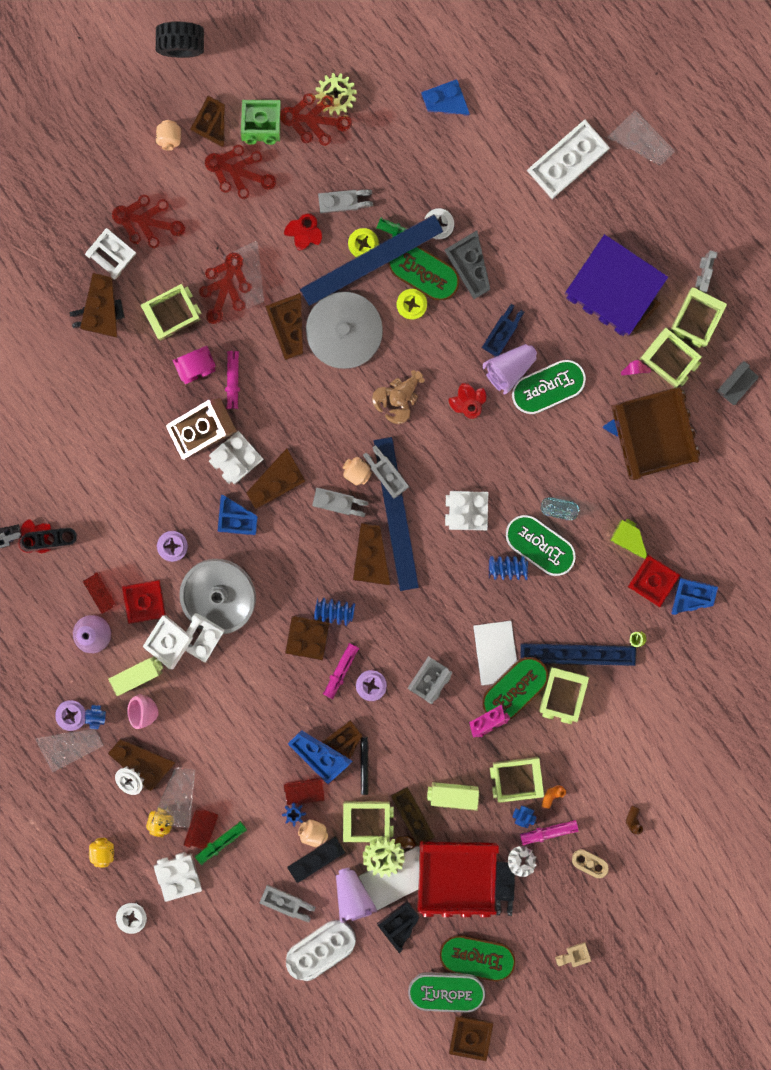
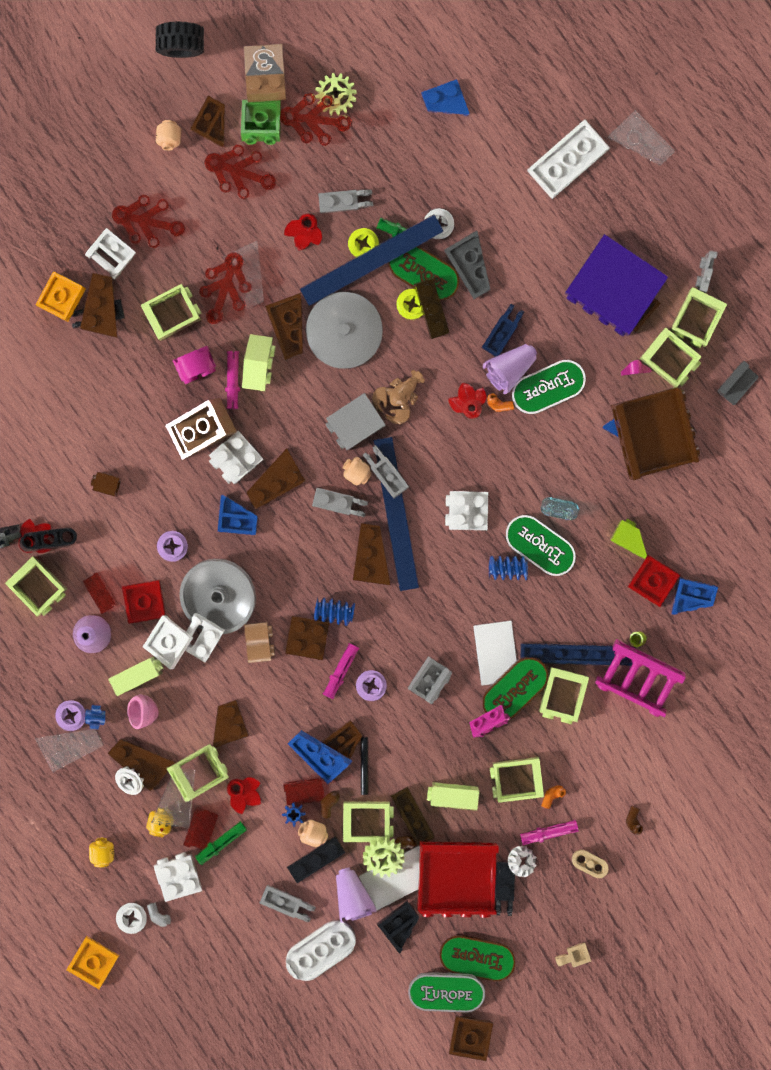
(22, 573): none -> yellowish green window
(60, 296): none -> light orange plate
(92, 962): none -> light orange plate
(106, 484): none -> reddish brown brick
(156, 917): none -> light grey arm
(181, 780): none -> yellowish green window
(229, 724): none -> reddish brown wing
(246, 795): none -> red plate
(257, 362): none -> yellowish green brick
(258, 642): none -> medium nougat brick
(264, 73): none -> medium nougat slope
(328, 802): none -> reddish brown arm
(354, 422): none -> light grey panel
(431, 308): none -> dark brown plate
(497, 405): none -> orange arm
(524, 816): blue gear -> none
(639, 659): none -> dark pink fence

